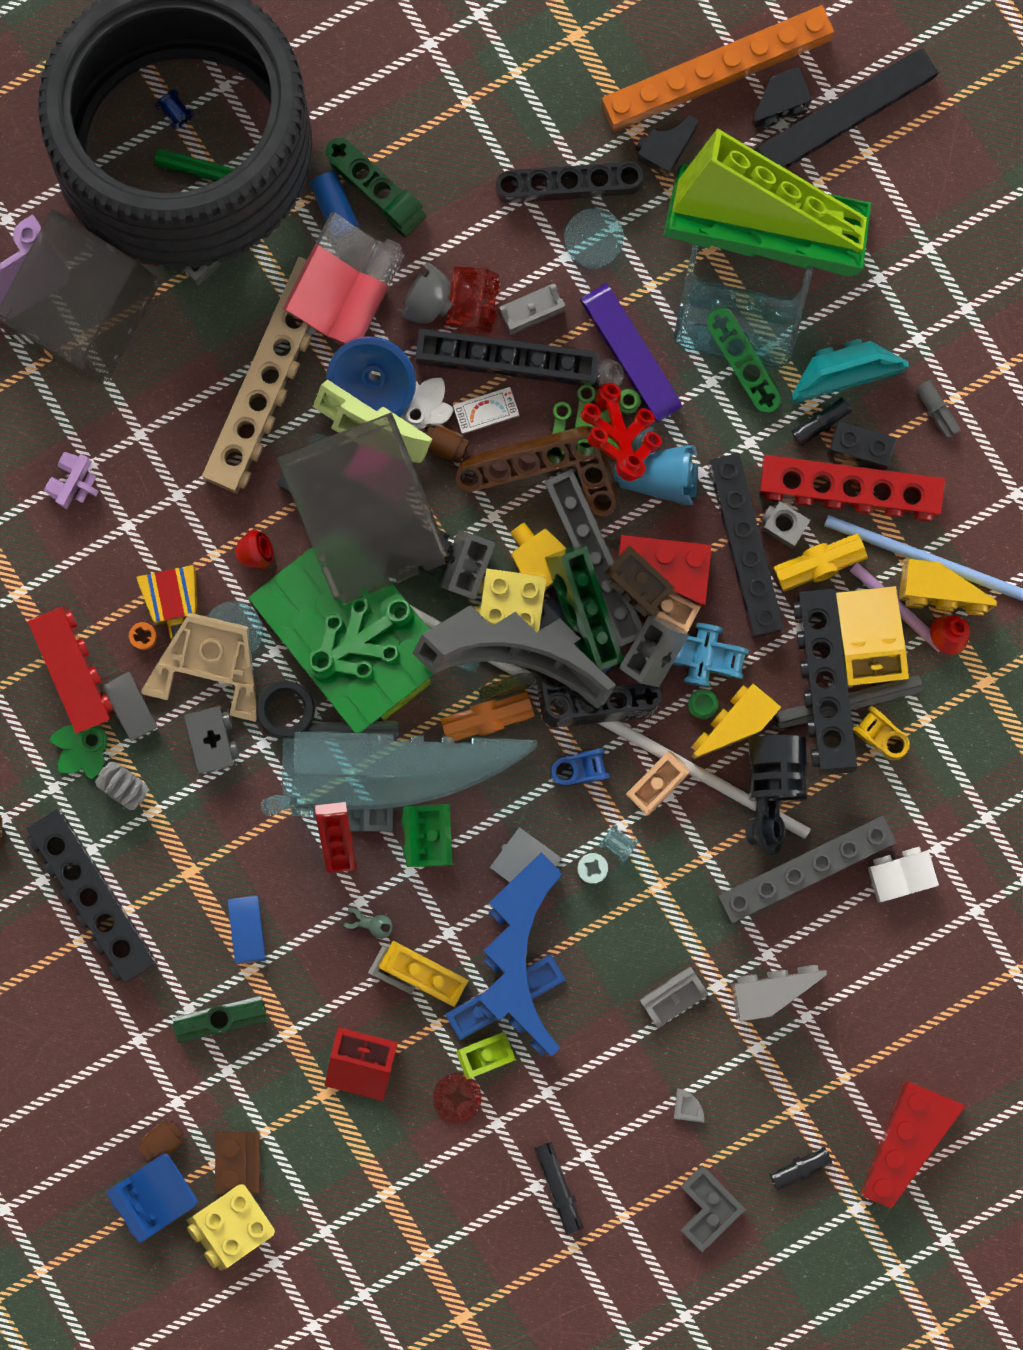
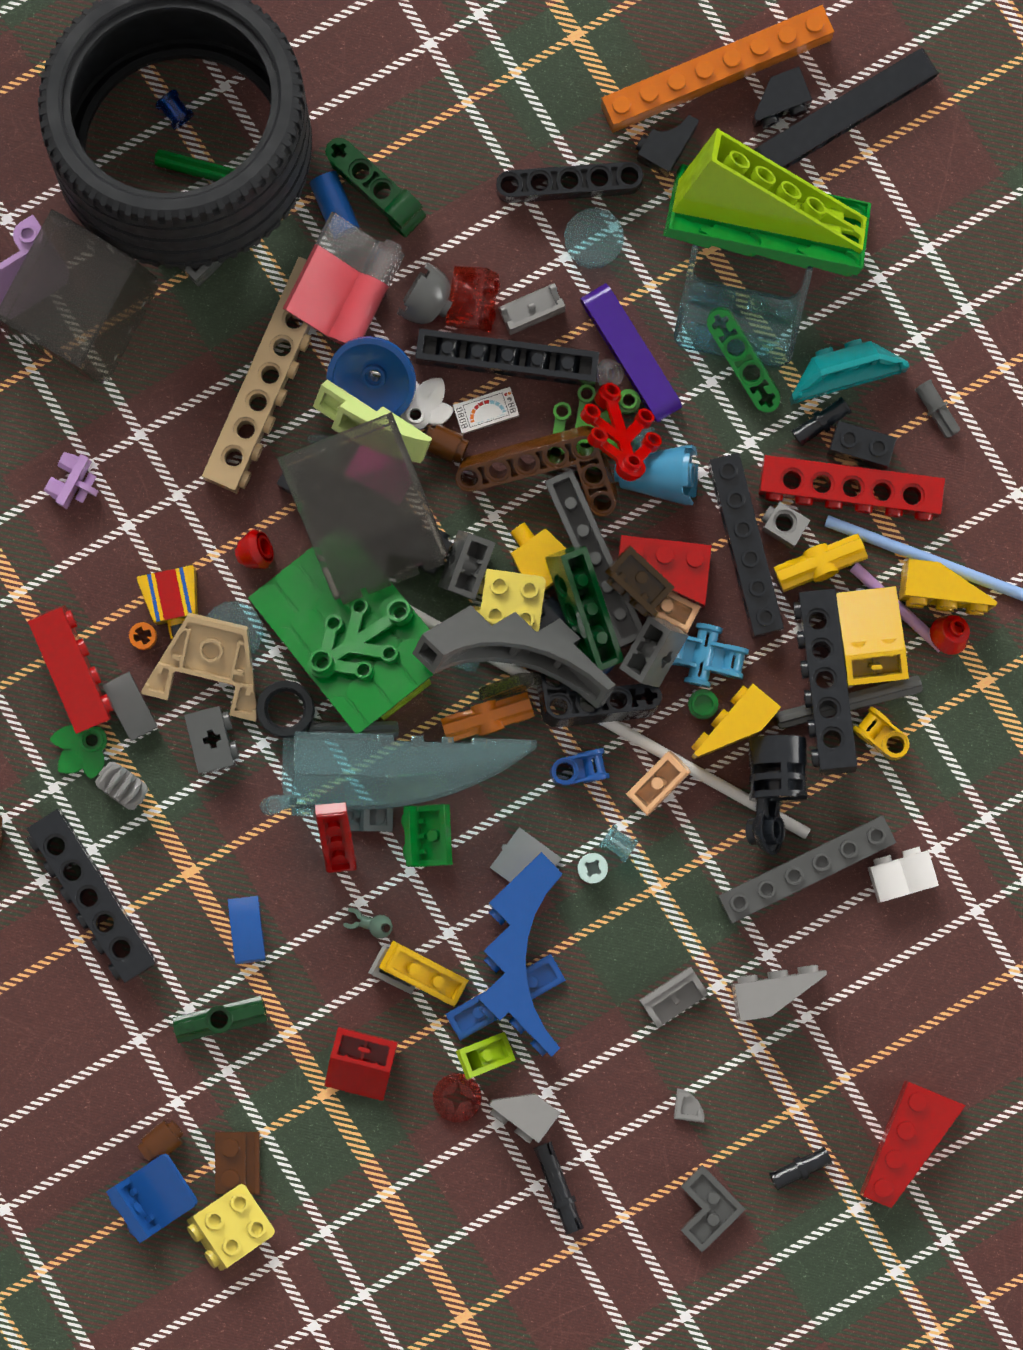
(527, 1112): none -> light grey slope

